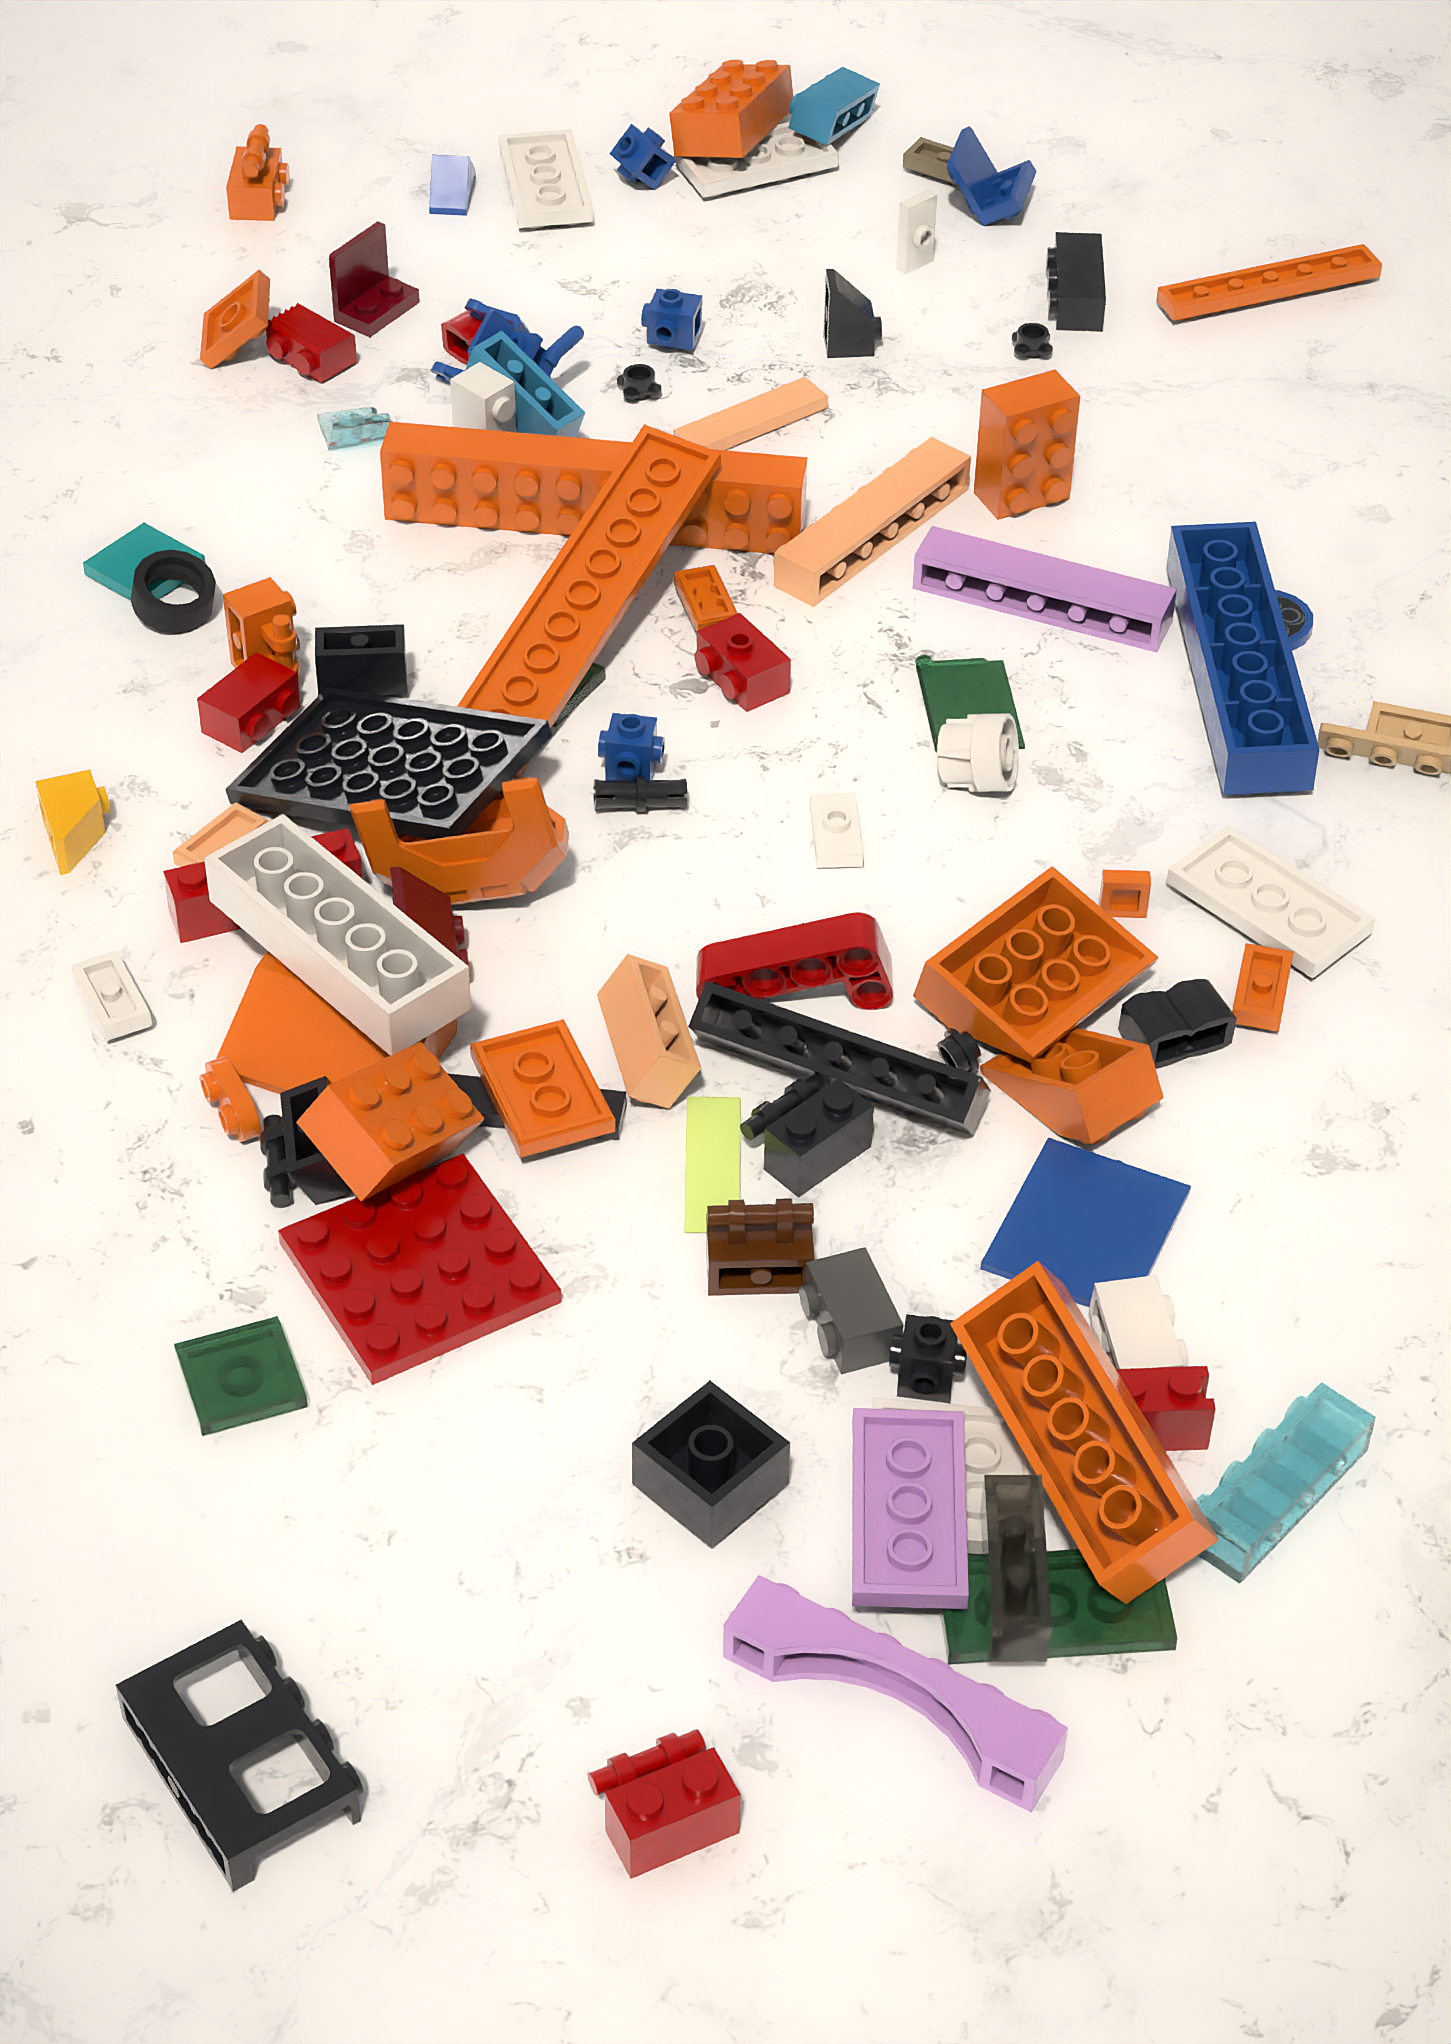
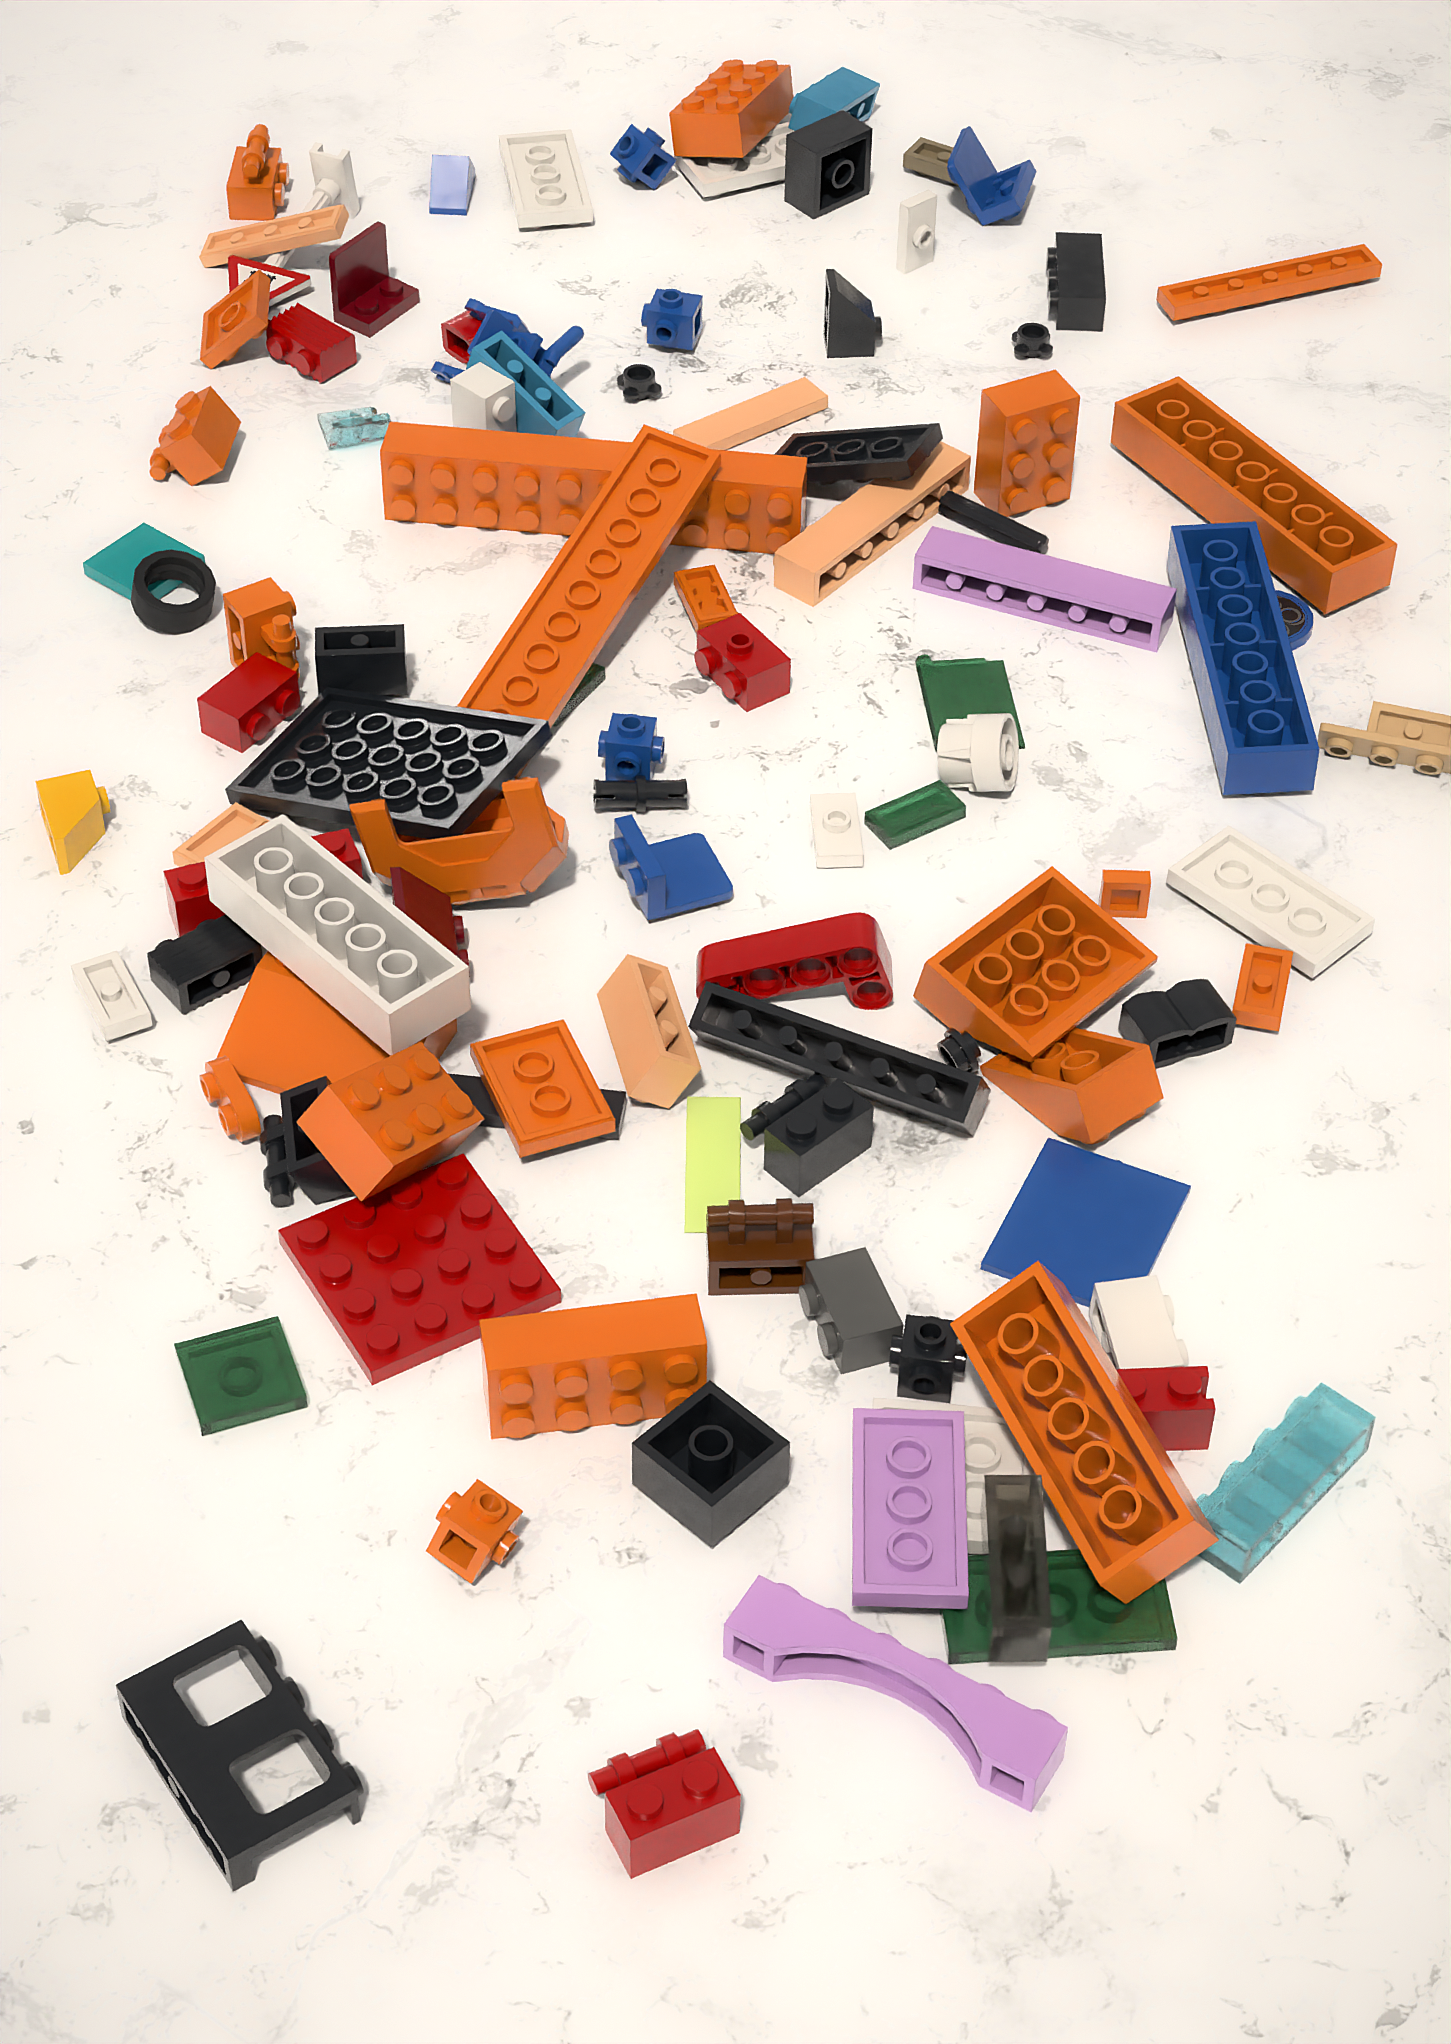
(196, 438): none -> orange brick
(204, 963): none -> black brick
(275, 235): none -> light nougat tile
(333, 187): none -> white piece
(477, 1520): none -> orange brick
(591, 1365): none -> orange brick
(668, 873): none -> blue bracket
(828, 164): none -> black brick
(863, 452): none -> black plate
(915, 814): none -> clear green tile
(992, 523): none -> black axle
(1237, 477): none -> orange brick

